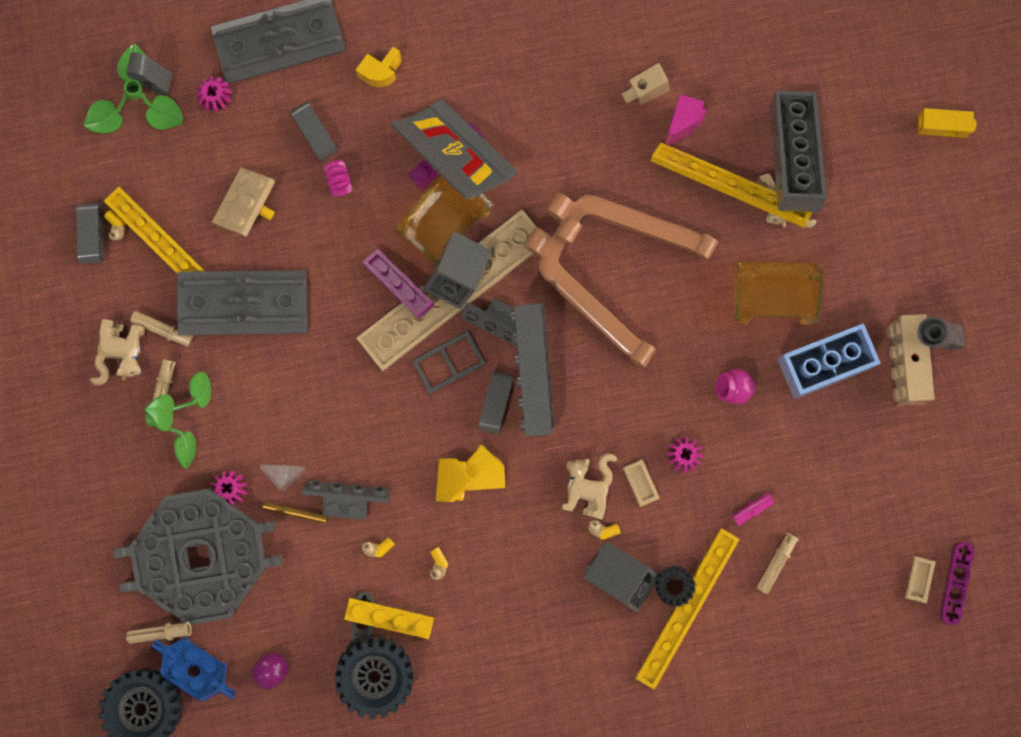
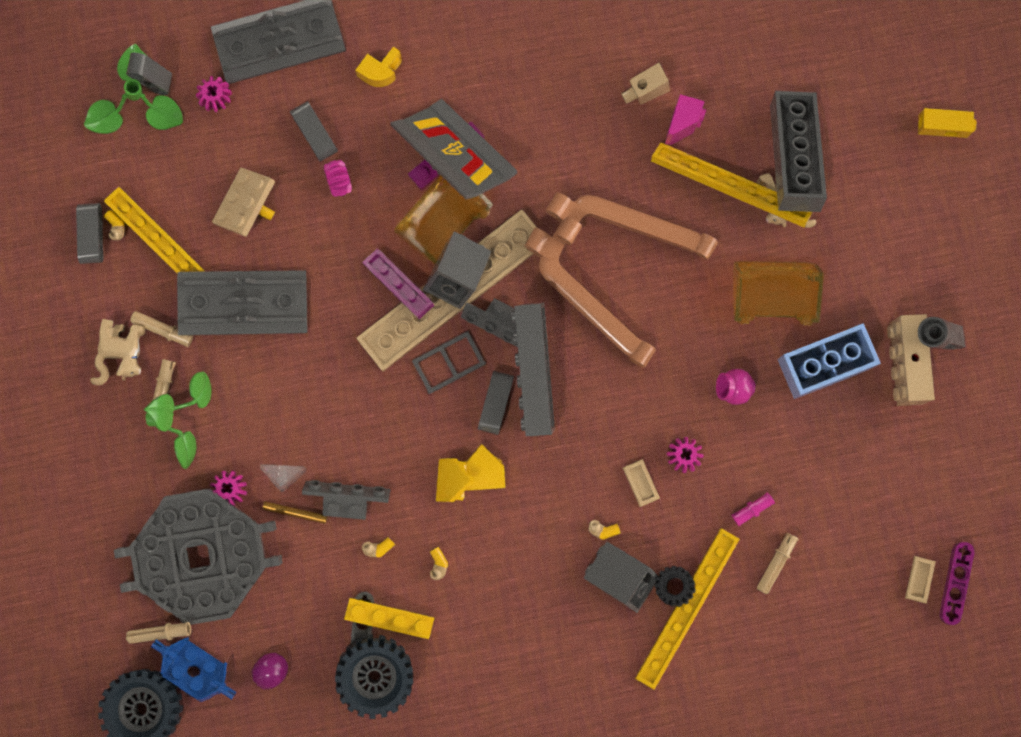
(592, 491): tan animal -> none

